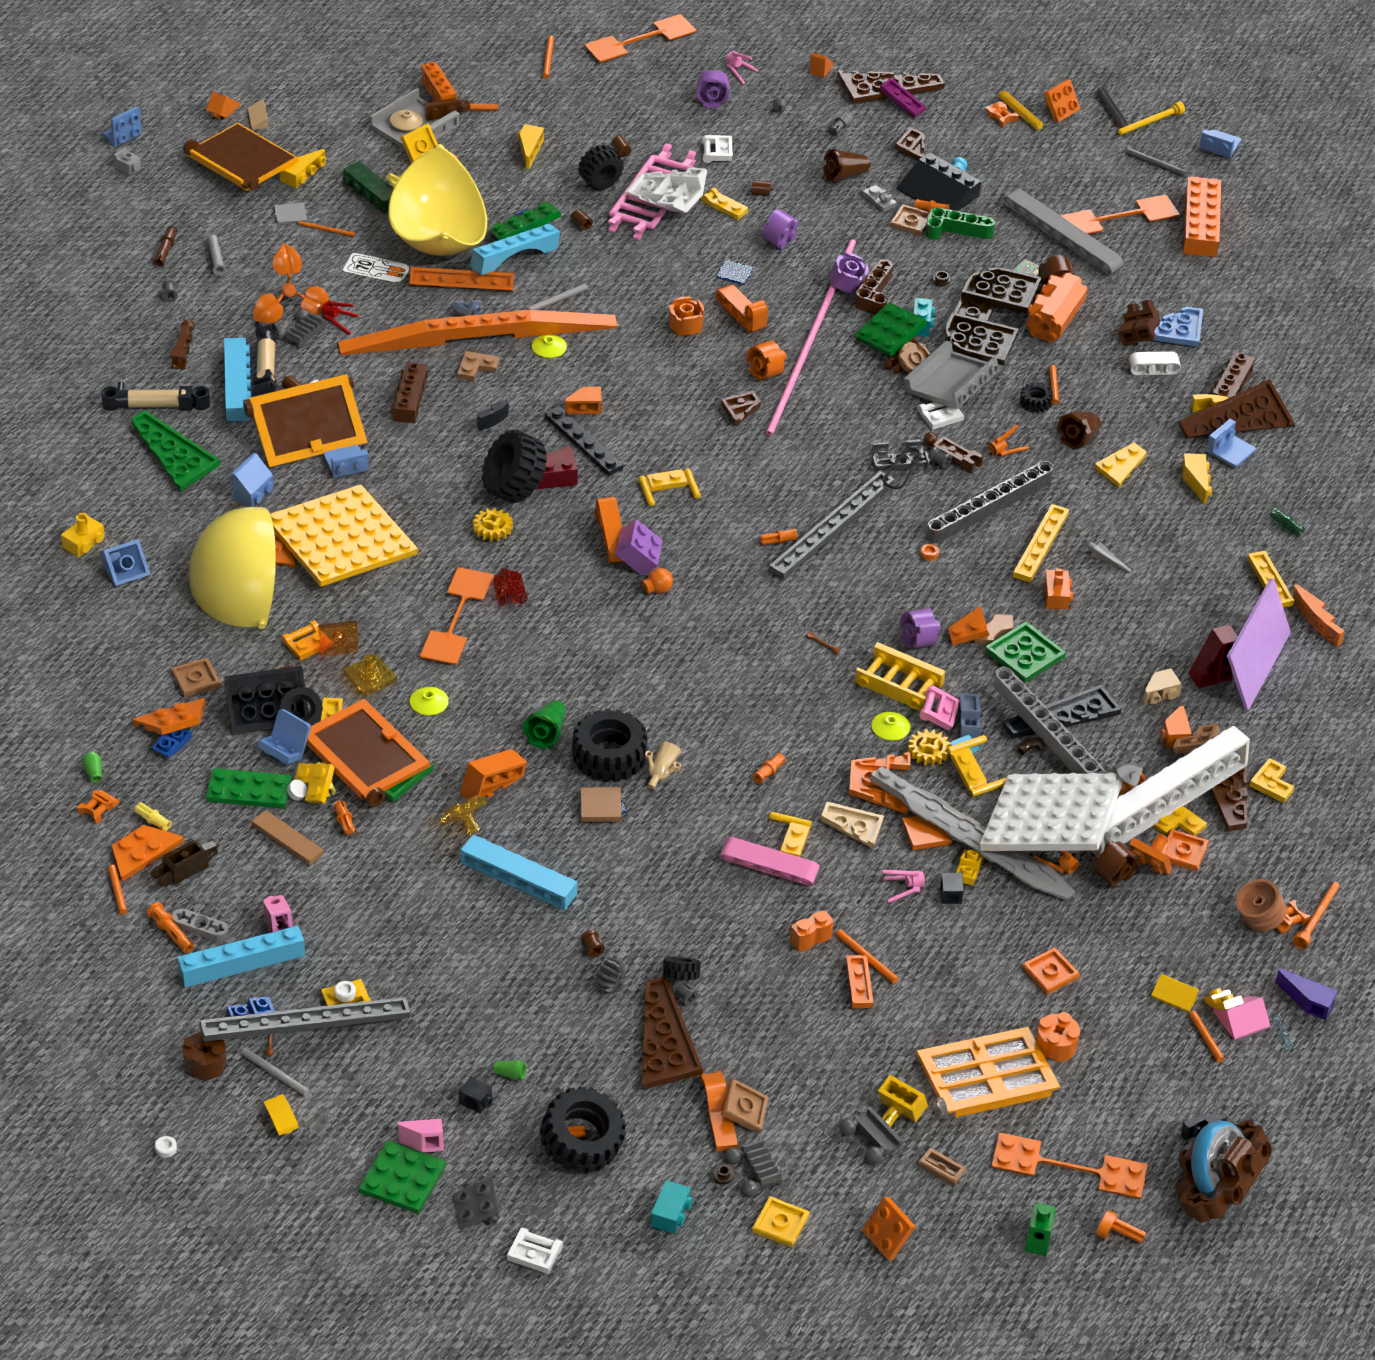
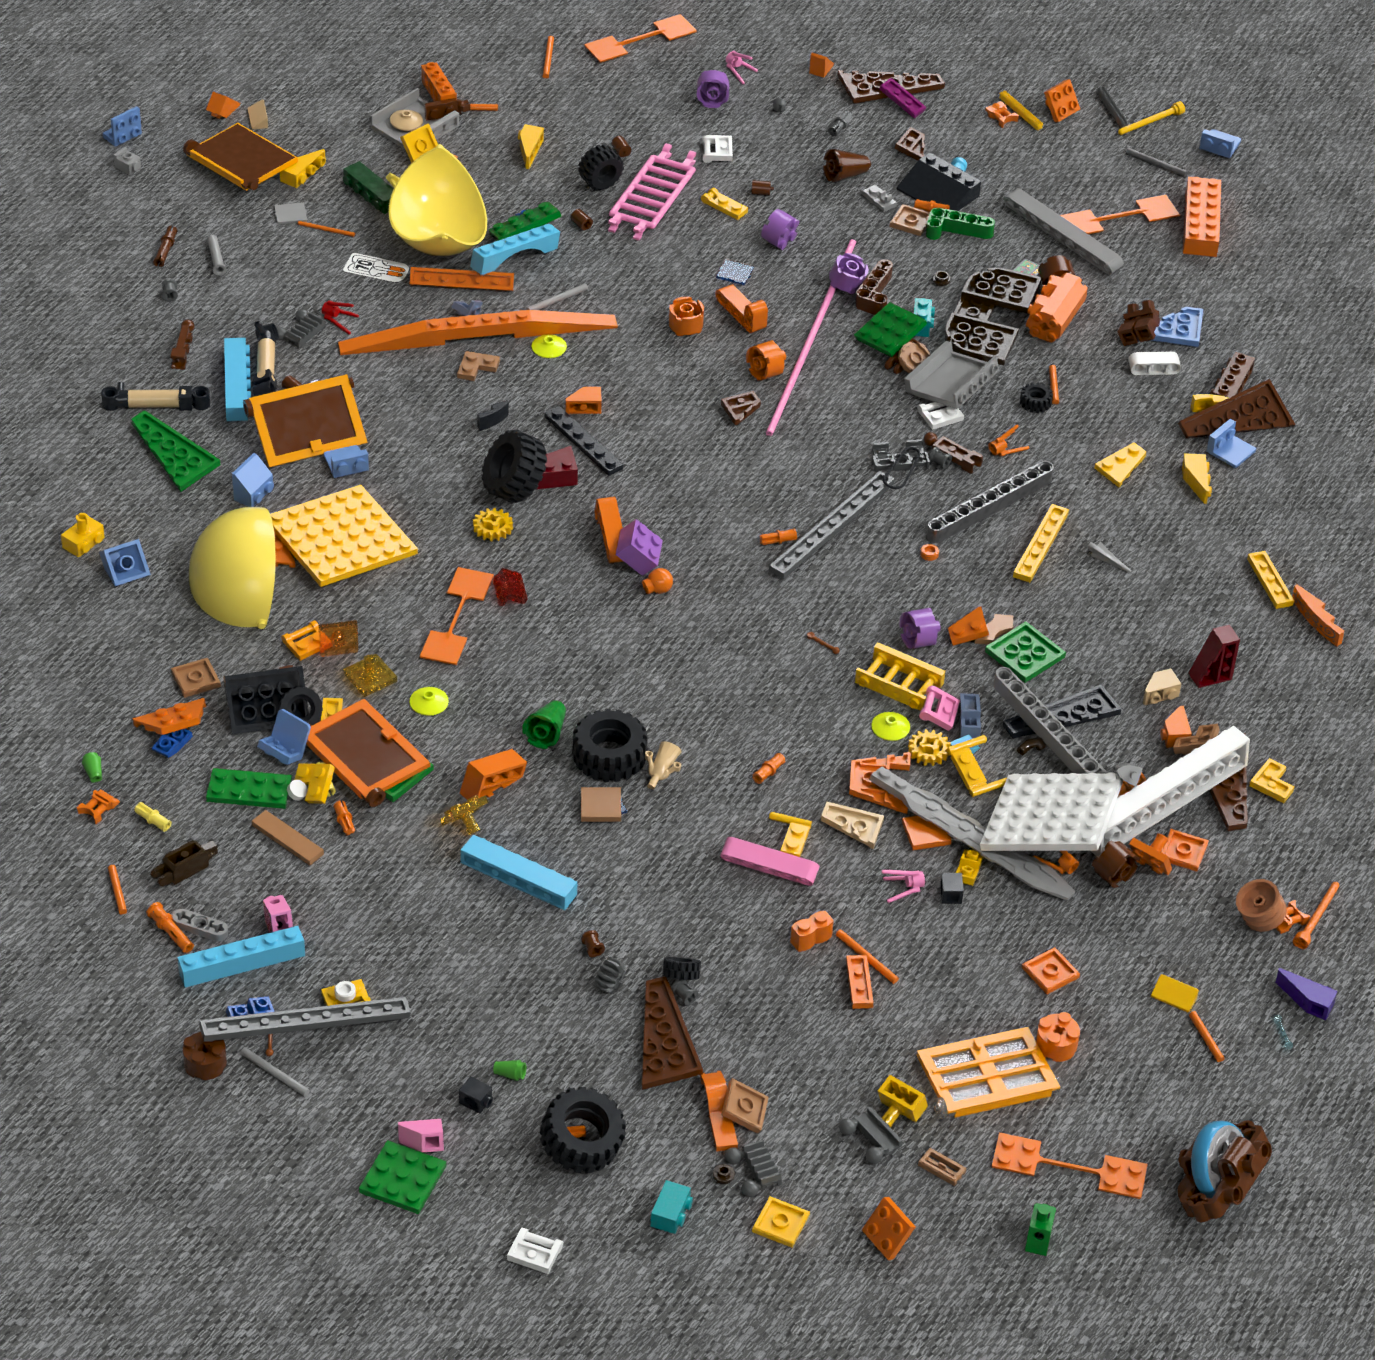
(143, 848): orange wing -> none
(165, 1146): white tile -> none
(281, 1115): yellow slope -> none
(286, 262): orange plant -> none
(409, 392): reddish brown brick -> none
(476, 1204): dark grey hinge -> none
(667, 480): yellow plate -> none
(670, 191): white wedge -> none
(1057, 589): orange brick -> none
(1078, 428): reddish brown cone -> none
(1111, 1222): orange piece -> none
(1183, 818): yellow plate -> none
(1194, 1125): black slope -> none
(1222, 999): yellow slope -> none
(1244, 1018): bright pink slope -> none
(1259, 644): lavender piece -> none
(1287, 522): clear green pin -> none

